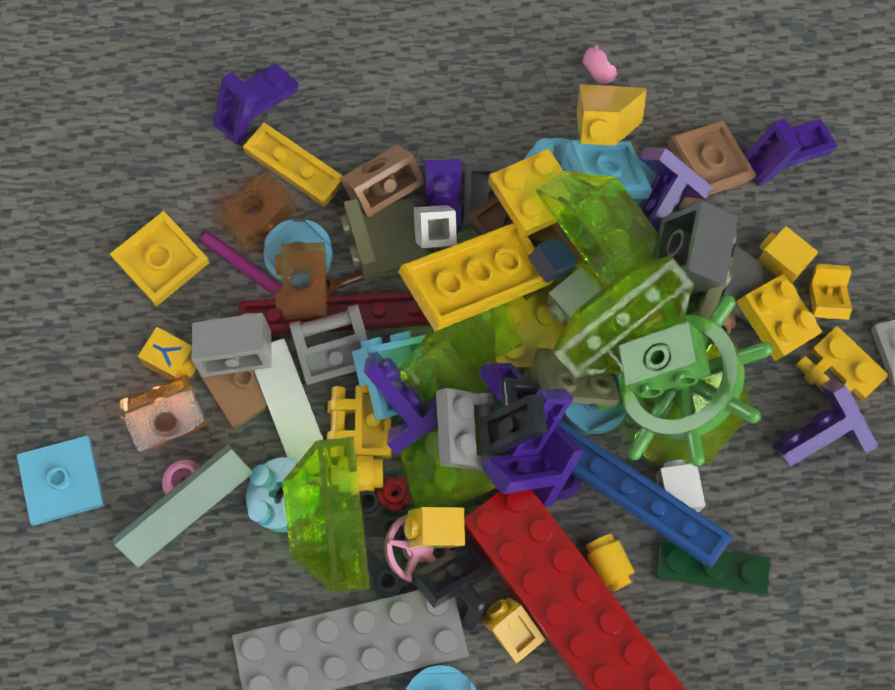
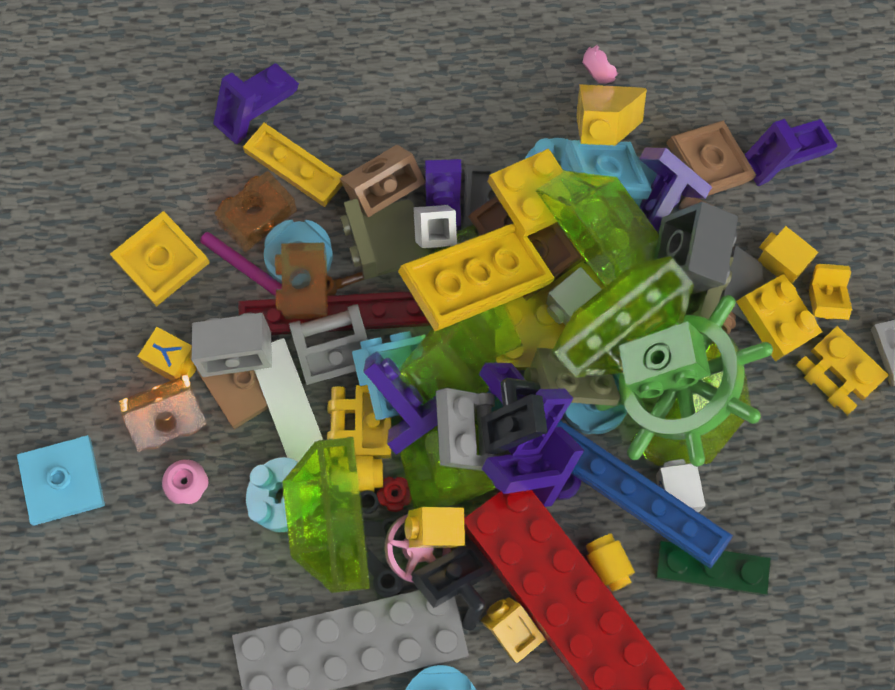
(182, 506): tile -> none
(553, 259): dark blue piece -> none
(827, 427): bracket -> none

